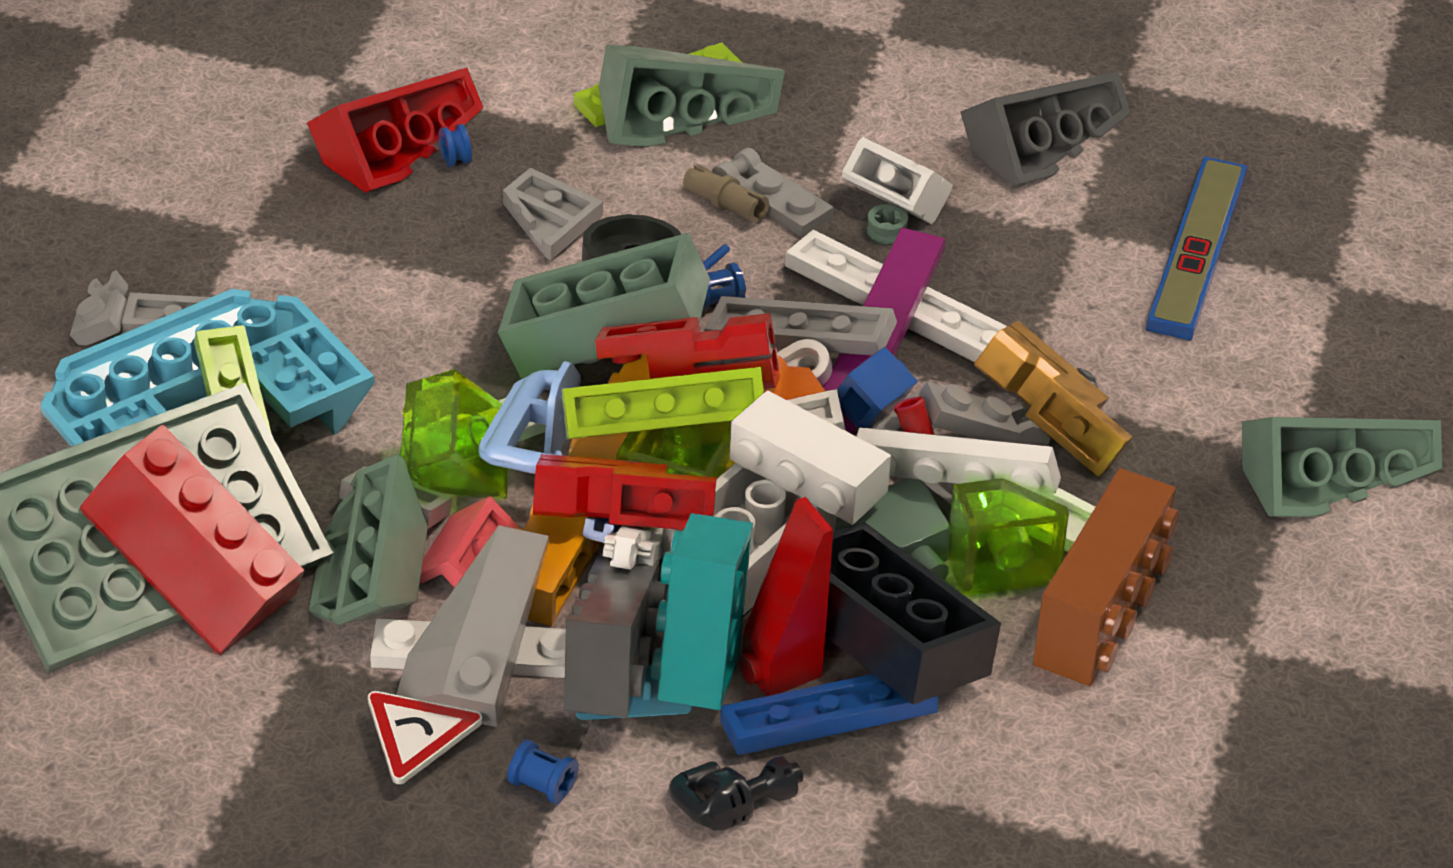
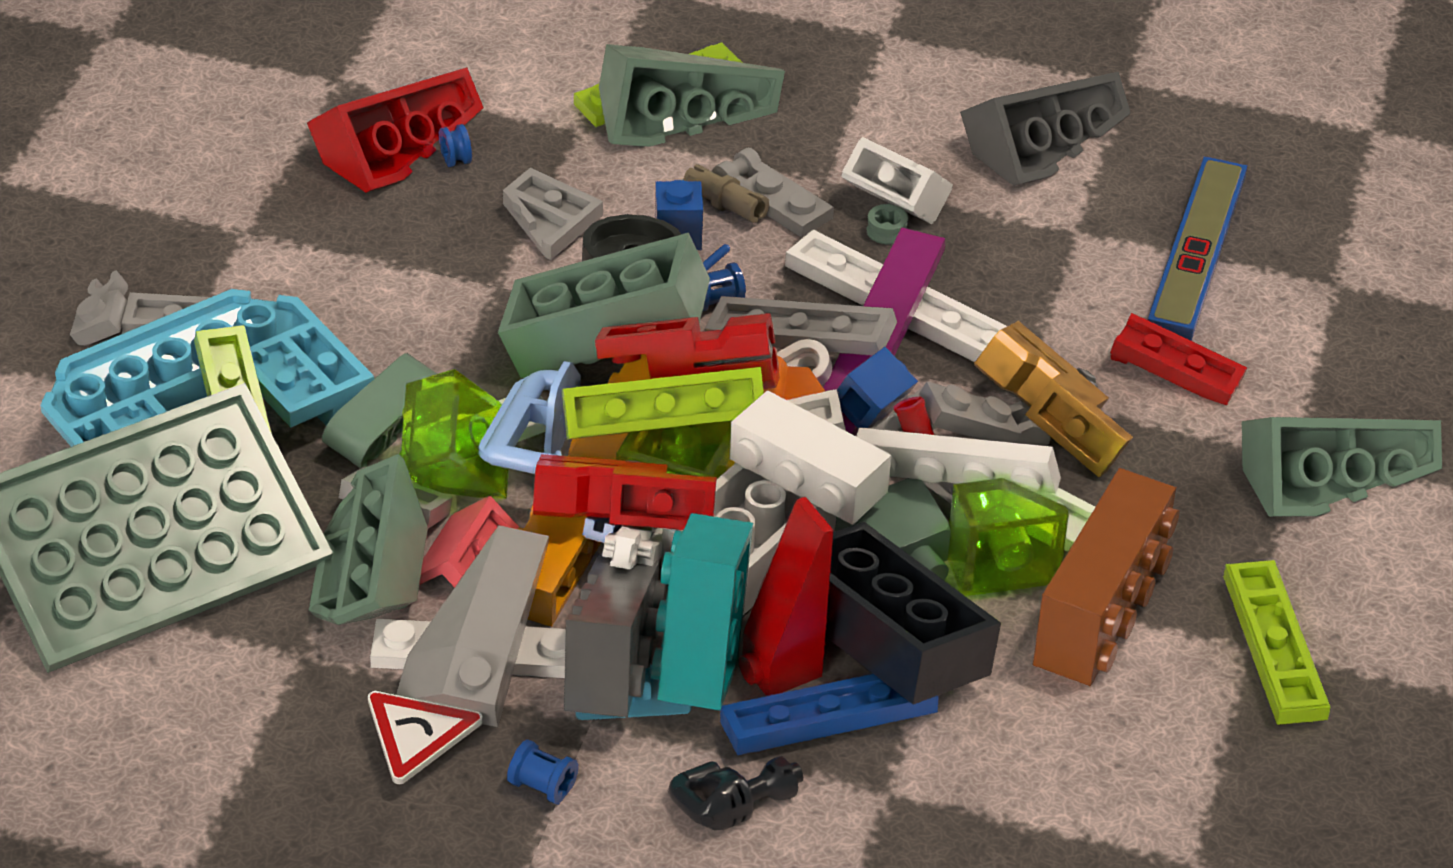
(192, 540): red slope -> none
(374, 415): none -> sand green beam
(681, 206): none -> blue brick
(1177, 360): none -> red hinge
(1276, 642): none -> lime plate

